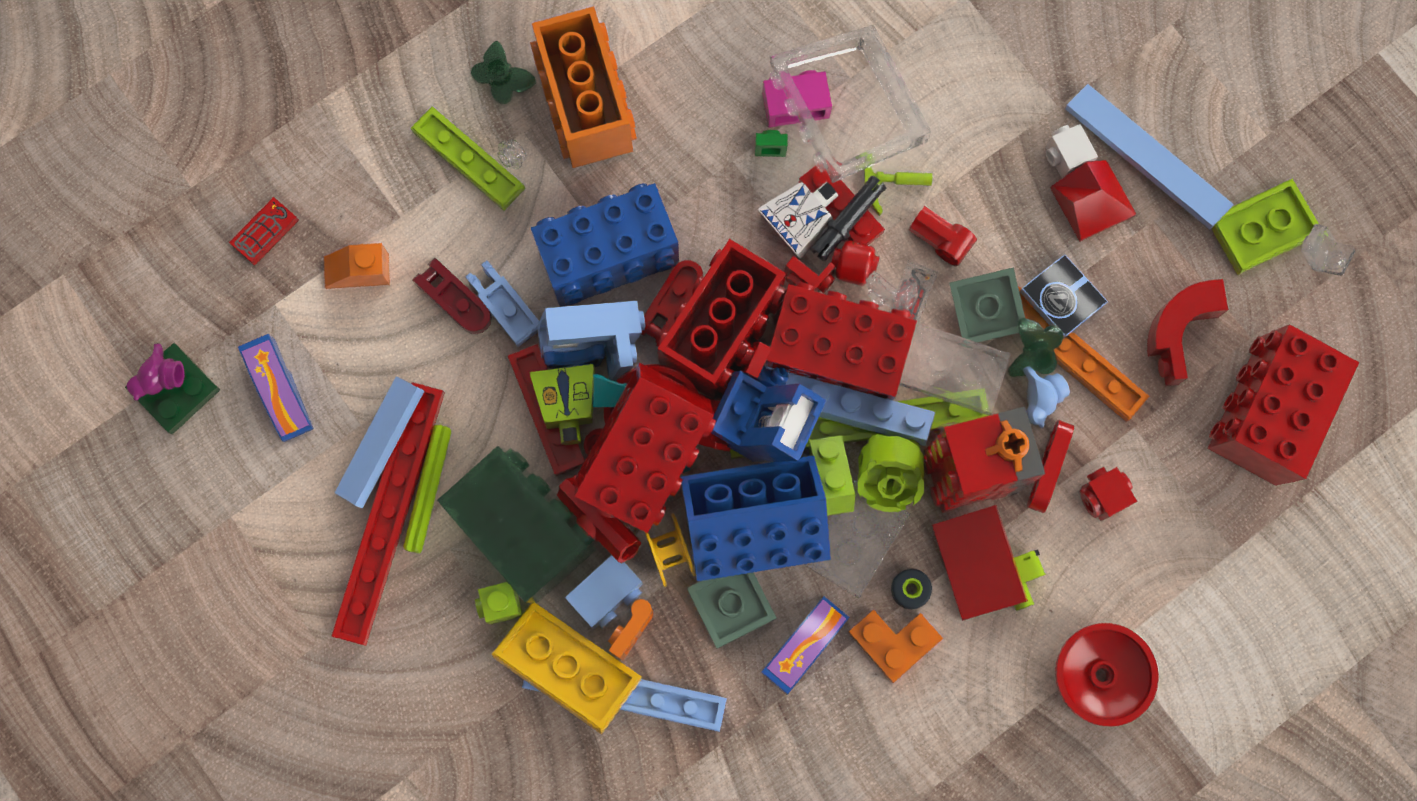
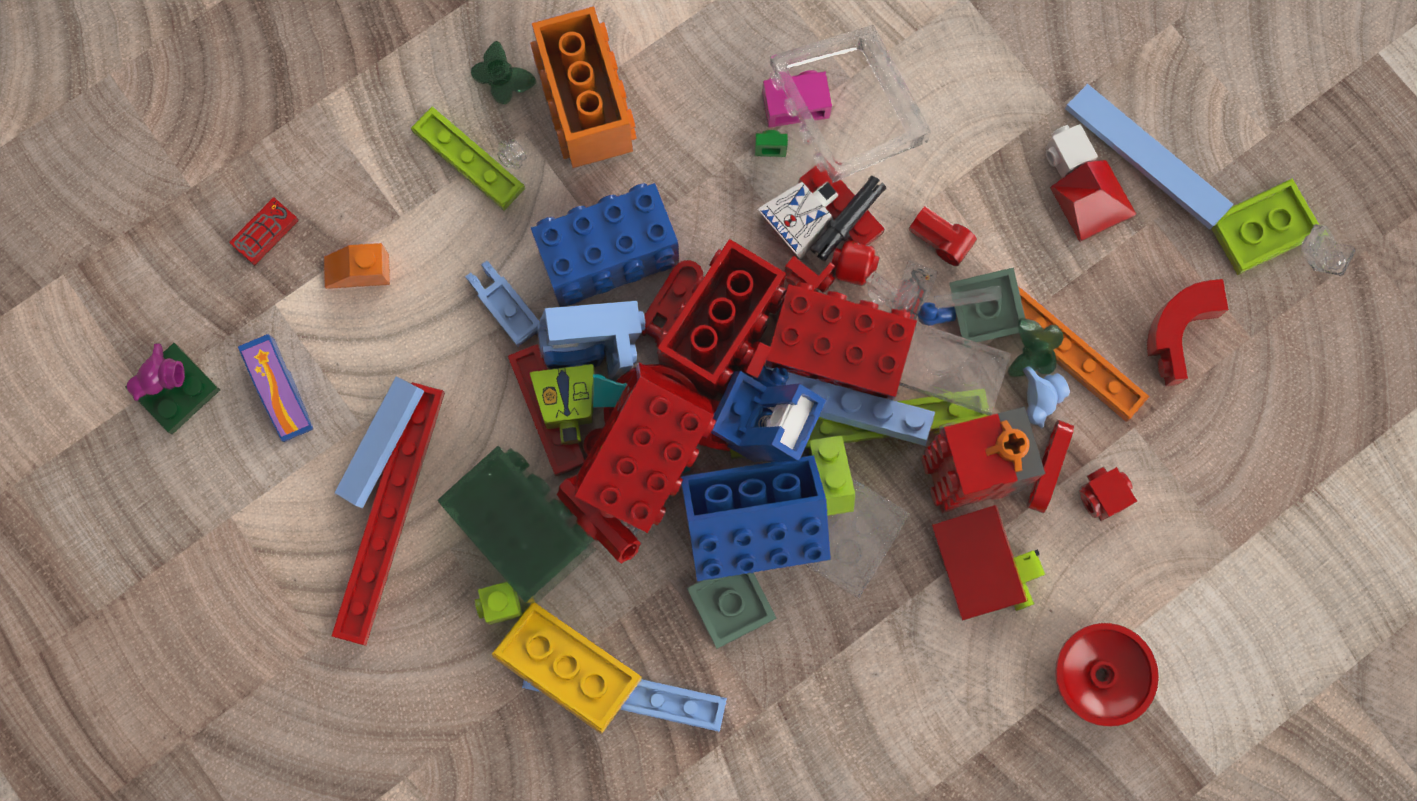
(427, 489): lime axle -> none
(454, 298): dark red plate -> none
(604, 592): light blue brick -> none
(625, 638): orange plate -> none
(669, 550): yellow piece -> none
(805, 645): slope -> none
(891, 473): lime brick -> none
(892, 651): orange plate -> none
(898, 178): lime piece -> none
(923, 585): black wheel -> none
(930, 315): none -> blue arm
(968, 297): none -> clear tile
(1063, 296): black slope -> none
(1282, 405): red brick -> none

